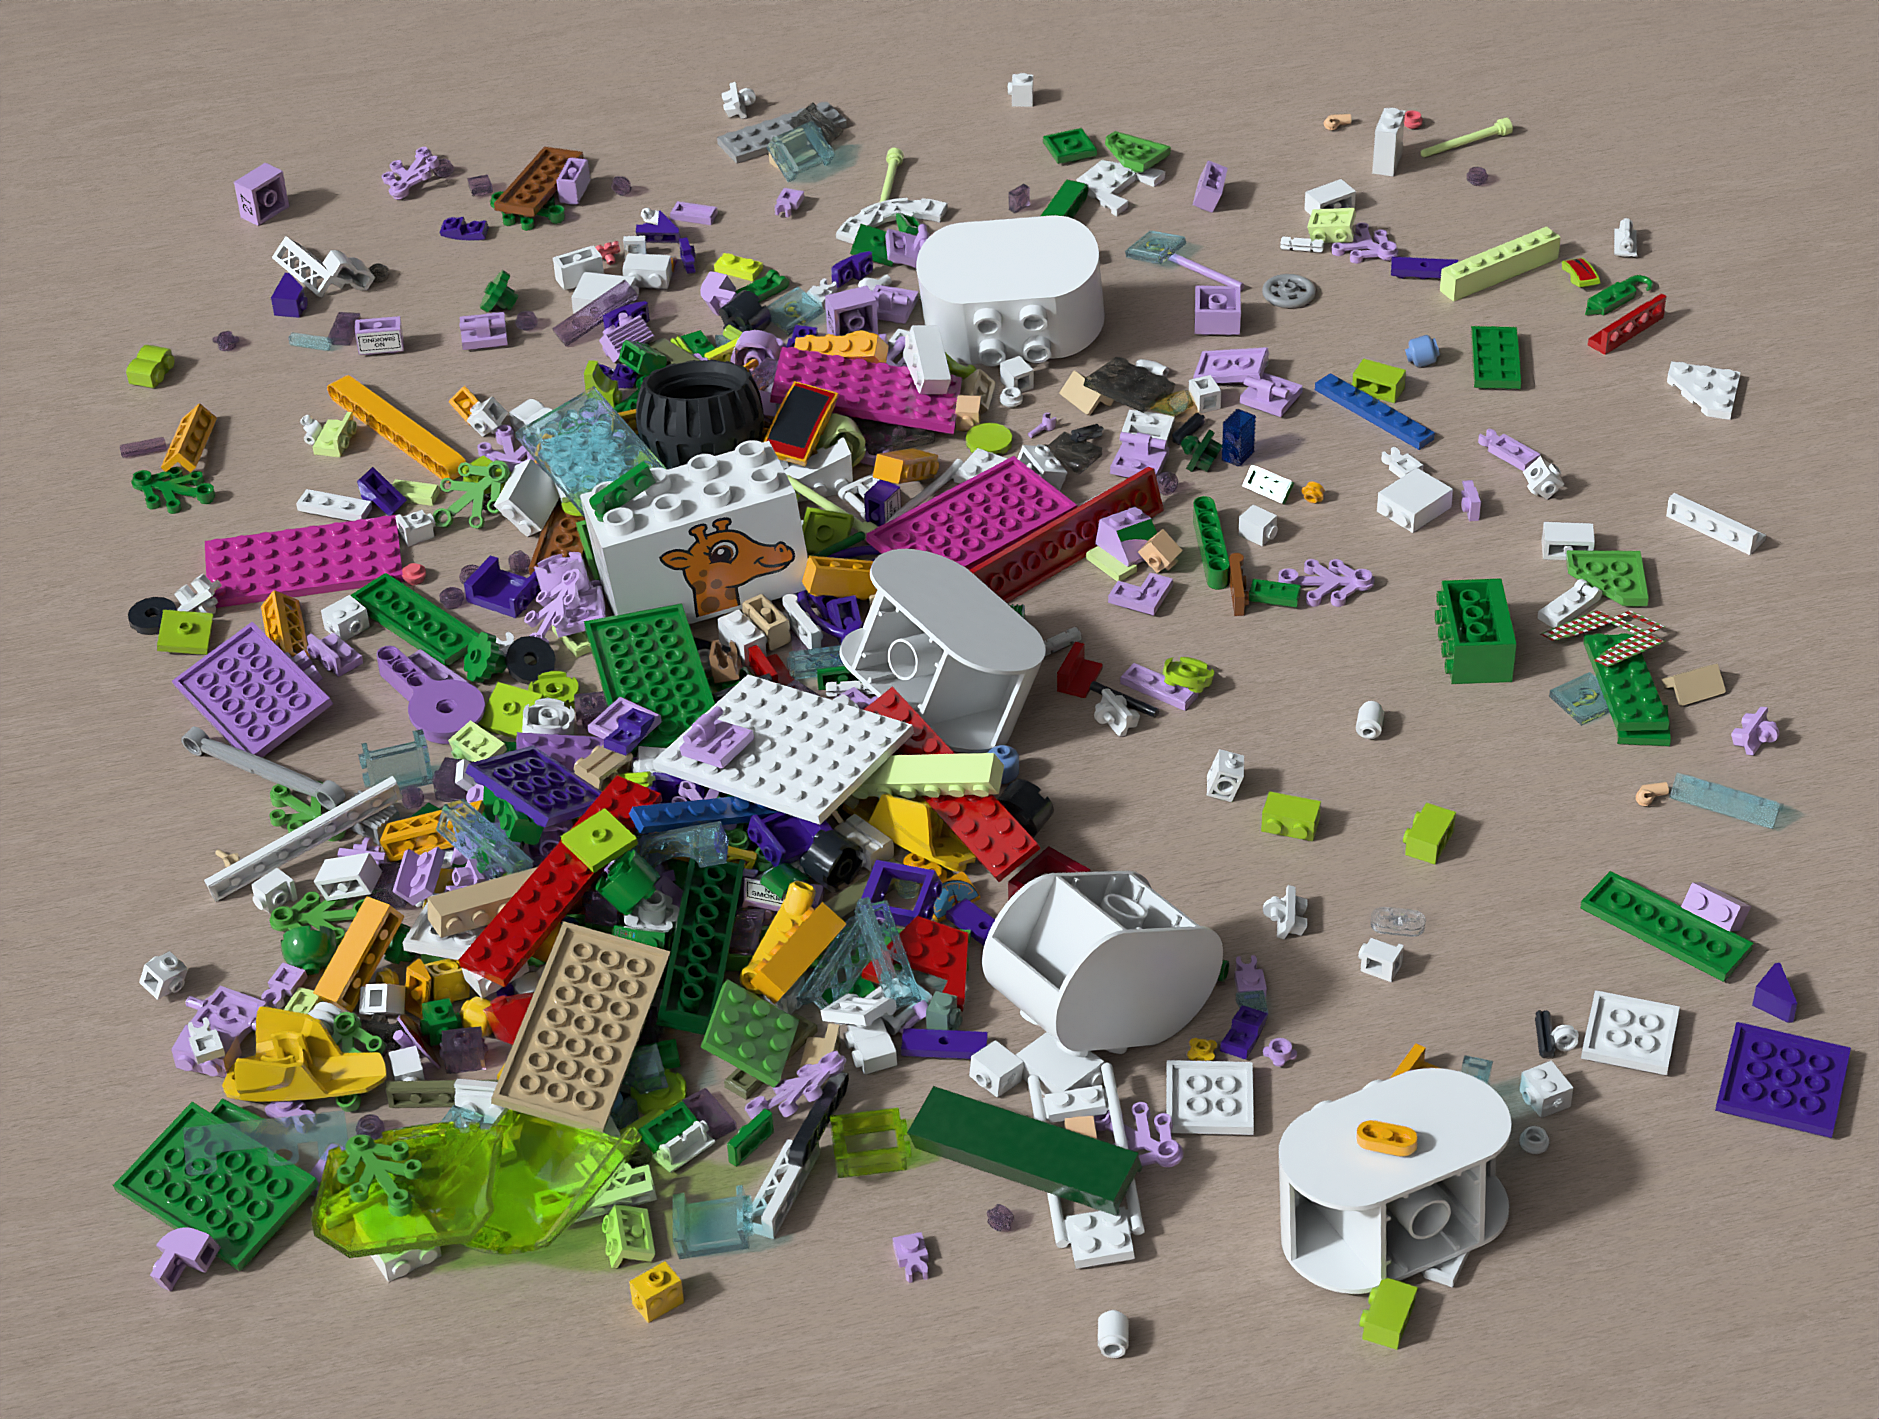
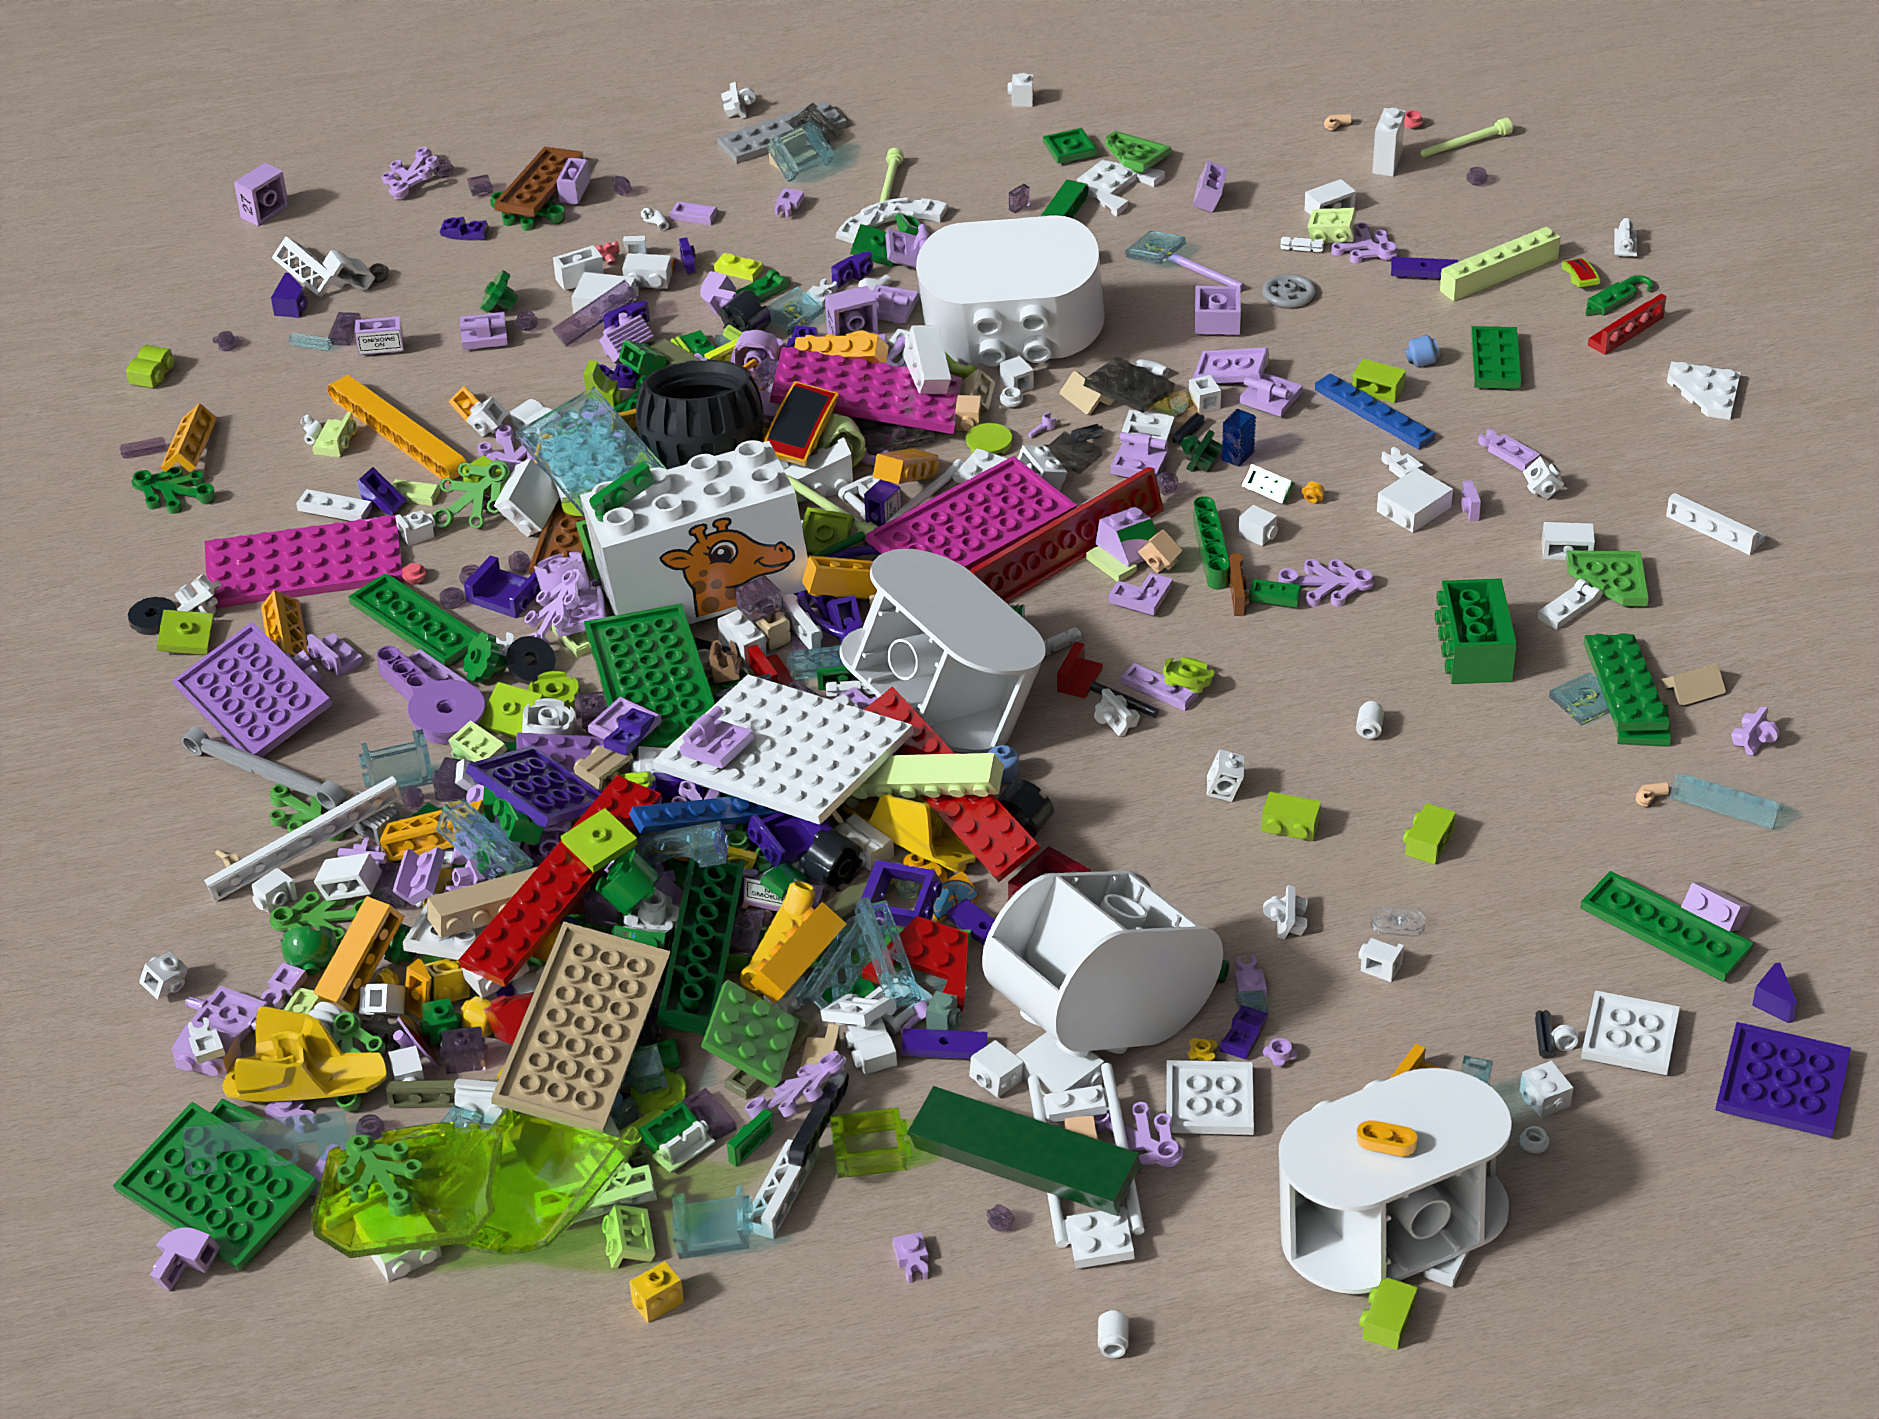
(345, 618): white head -> none
(662, 233): dark purple slope -> none
(759, 599): none -> clear purple head
(1619, 652): piece -> none

